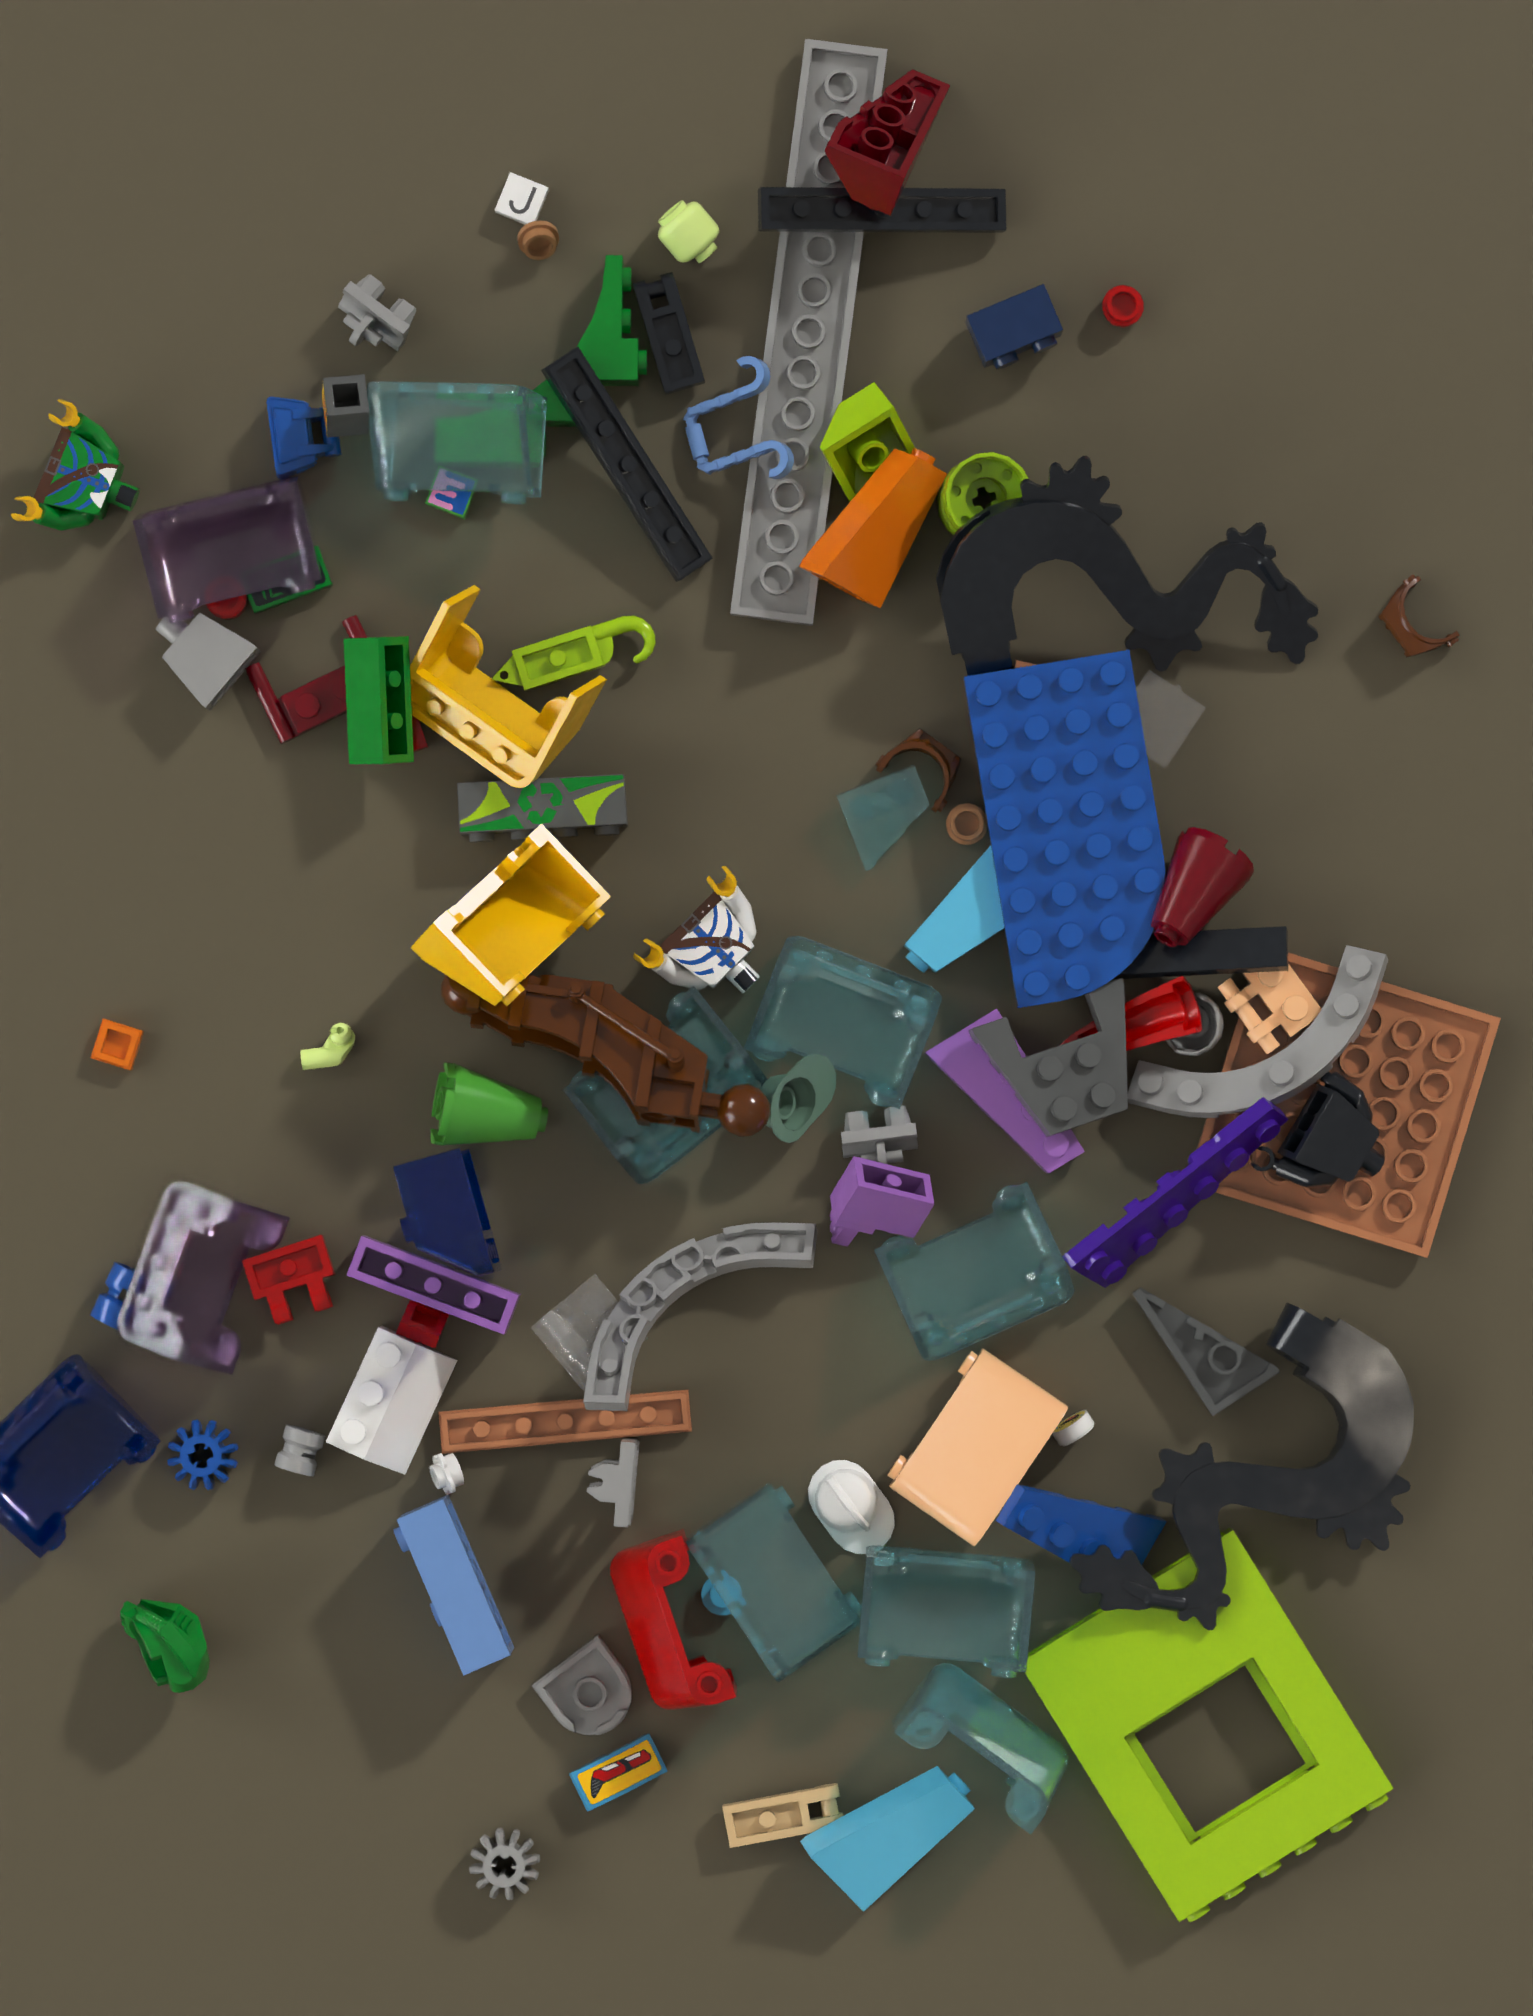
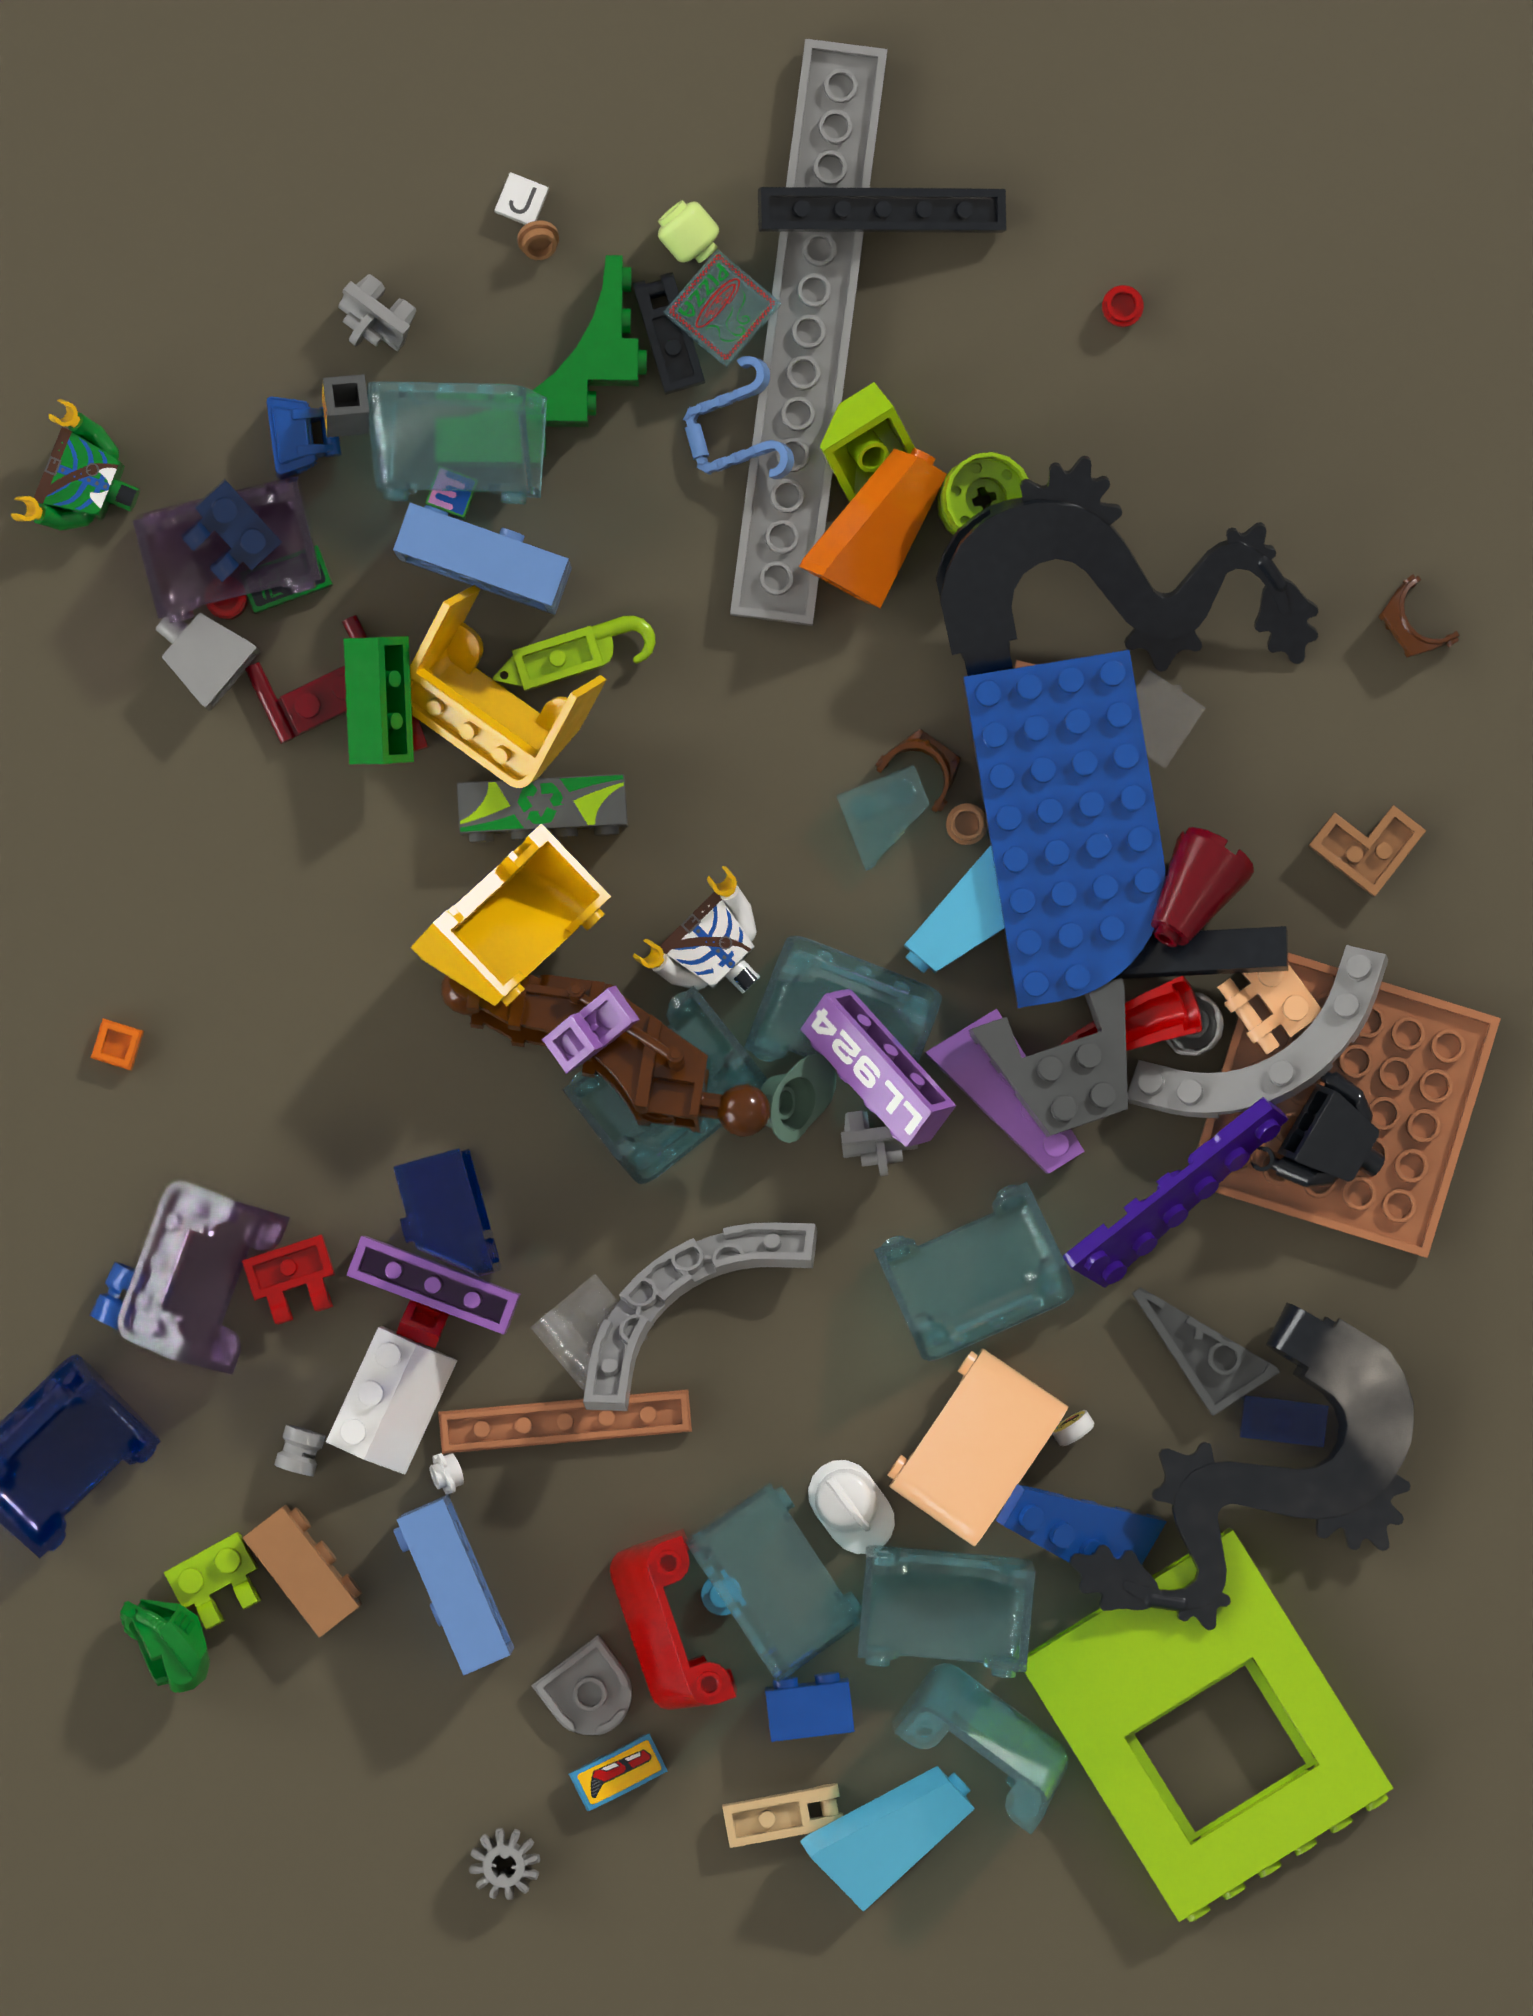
(191, 1445): blue gear -> none
(211, 1571): none -> lime plate
(237, 525): none -> dark blue plate
(304, 1569): none -> medium nougat brick
(333, 1051): yellowish green arm -> none
(482, 557): none -> medium blue brick
(482, 1109): bright green cone -> none
(590, 1029): none -> medium lavender slope
(618, 1481): light grey piece -> none
(626, 464): black tile -> none
(722, 308): none -> clear light blue tile
(809, 1707): none -> blue brick
(877, 1067): none -> medium lavender brick
(878, 1198): medium lavender hinge -> none
(884, 139): dark red wedge -> none
(1014, 327): dark blue brick -> none
(1283, 1421): none -> clear blue plate
(1372, 858): none -> medium nougat plate

